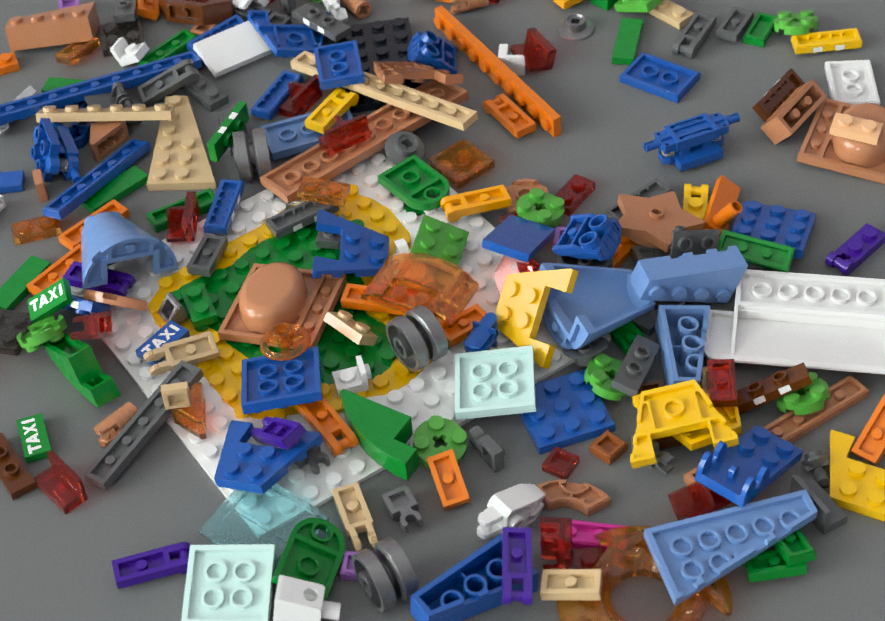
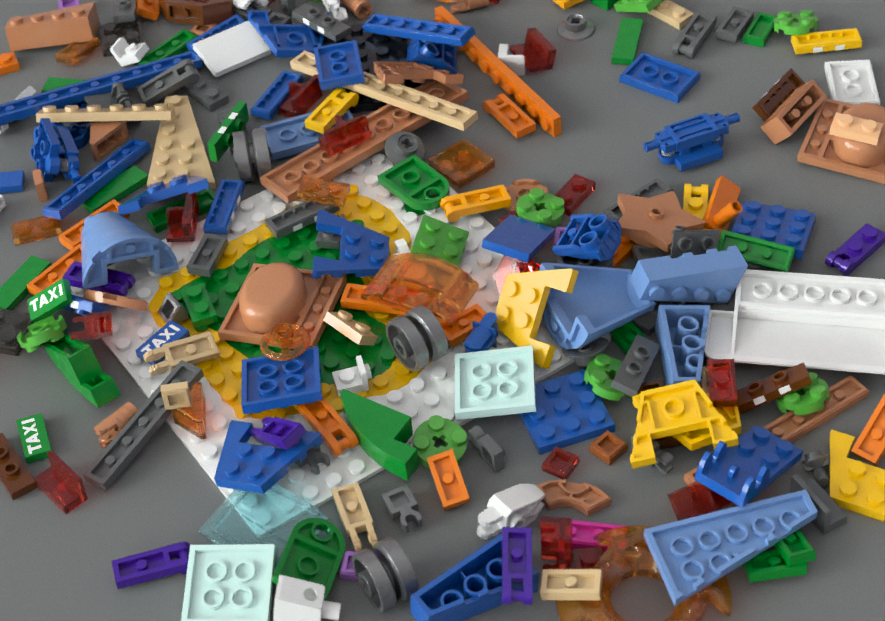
(161, 191): none -> blue wing
(419, 29): none -> blue tile

